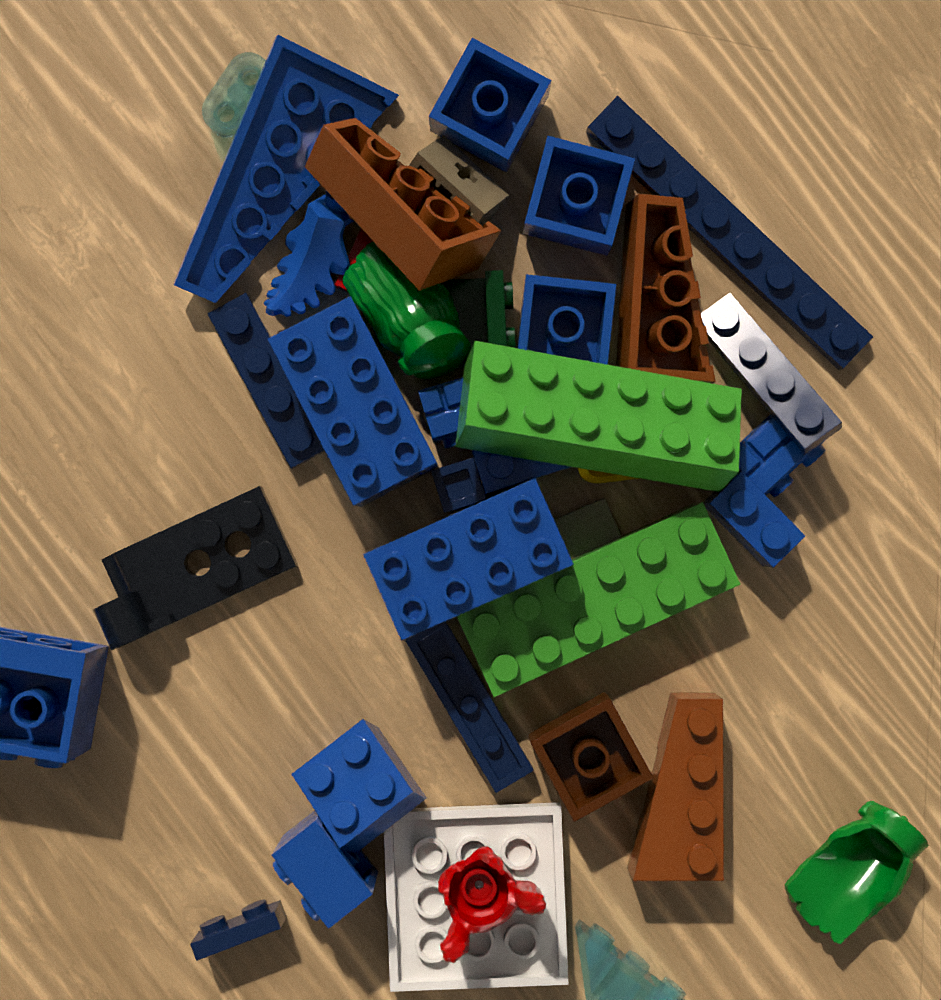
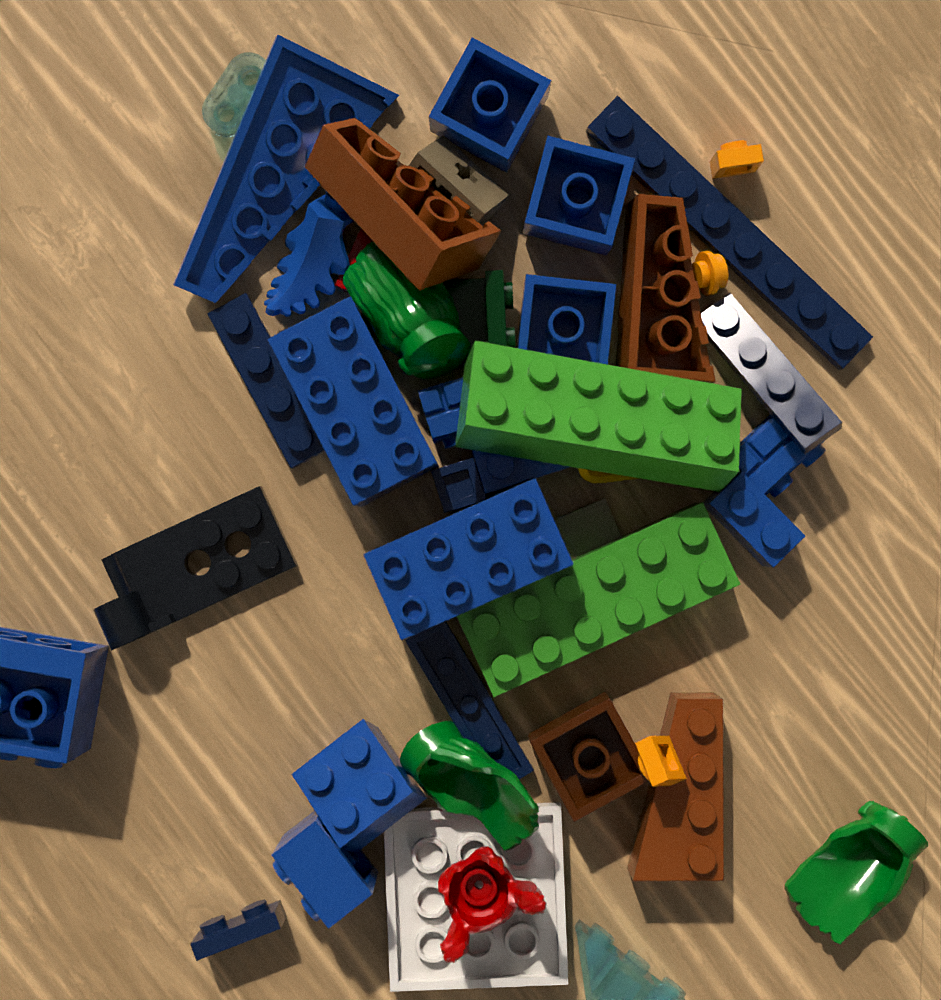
(470, 783): none -> green hair
(659, 761): none -> light orange plate
(710, 272): none -> light orange plate
(736, 159): none -> light orange plate

